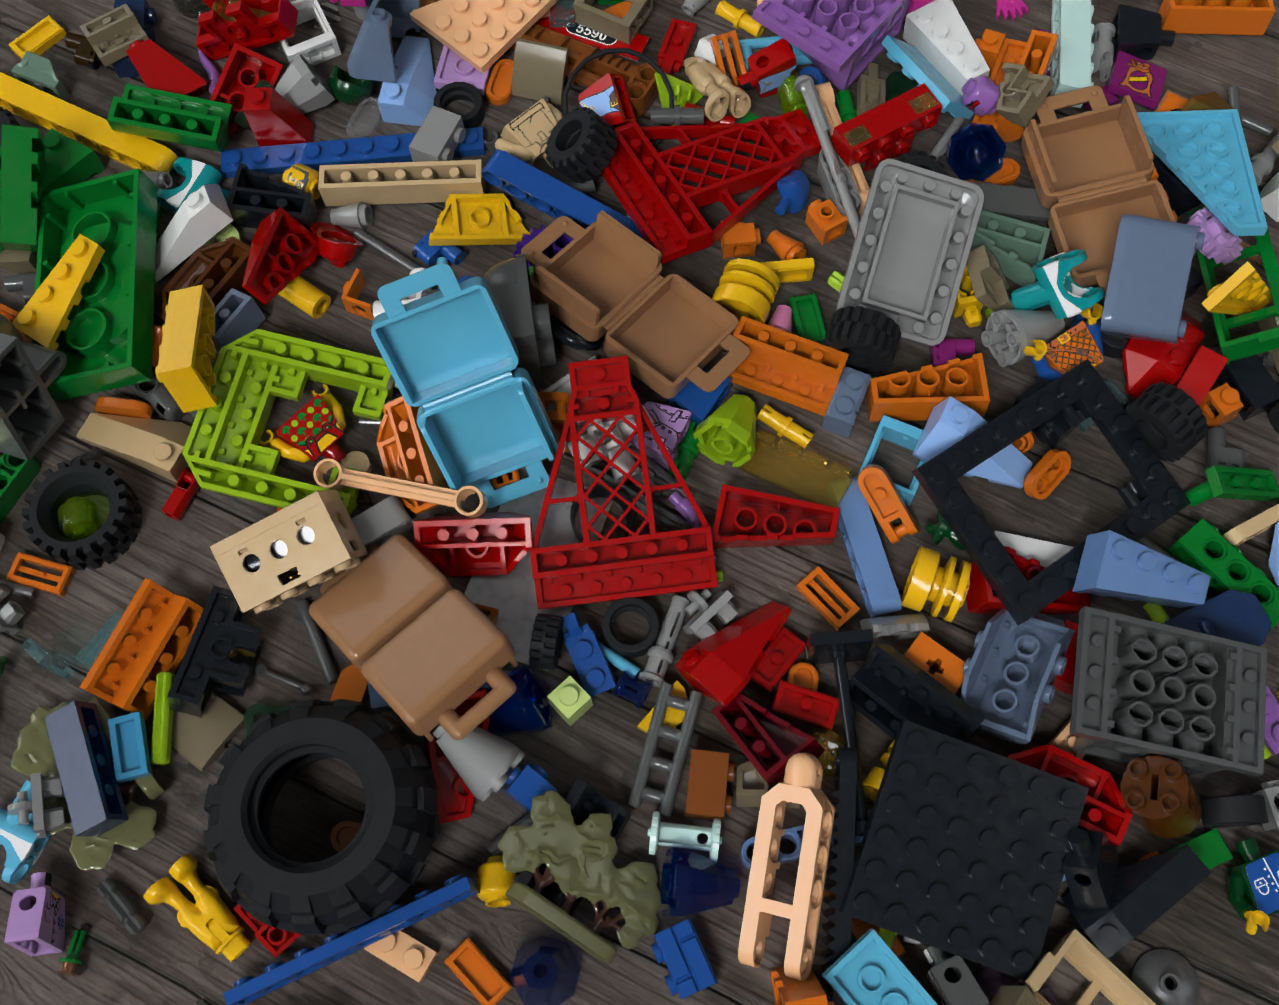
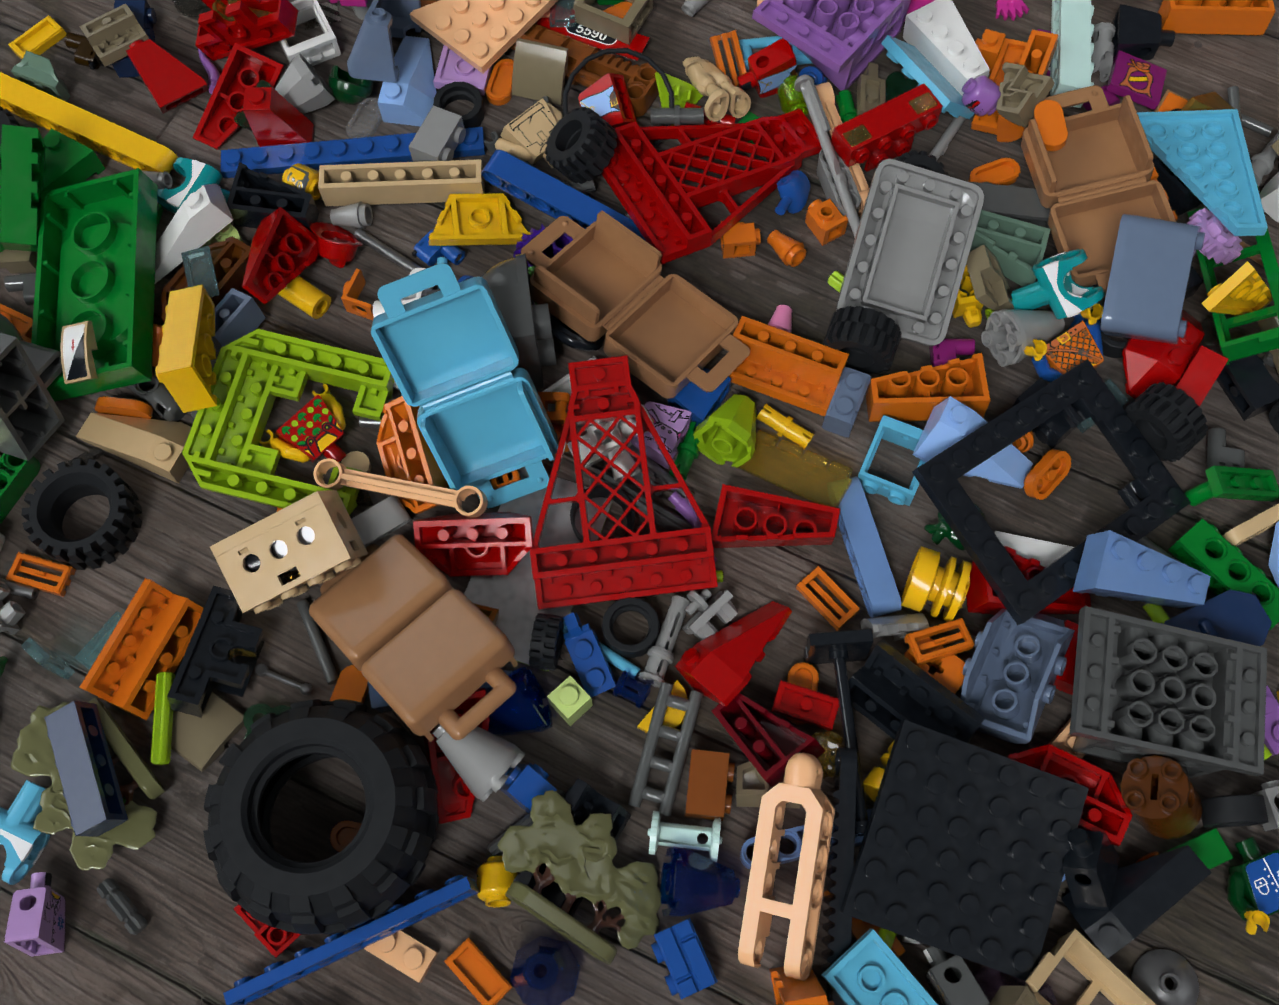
(43, 818): light grey hips -> none
(50, 305): yellow wing -> none
(71, 960): green piece -> none
(76, 352): none -> slope
(78, 518): clear neon green head -> none
(129, 747): dark azure tile -> none
(171, 117): green brick -> none
(180, 497): red bar -> none
(200, 270): none -> clear light blue tile
(207, 918): yellow piece -> none
(676, 45): red hinge -> none
(705, 50): white slope -> none
(739, 18): yellow pin -> none
(747, 289): yellow wheel -> none
(779, 658): red plate -> none
(792, 270): yellow tile -> none
(808, 317): green tile -> none
(886, 503): orange plate -> none
(916, 650): none -> orange tile
(976, 152): clear blue cone -> none
(1051, 124): none -> orange tile
(1226, 402): orange brick -> none

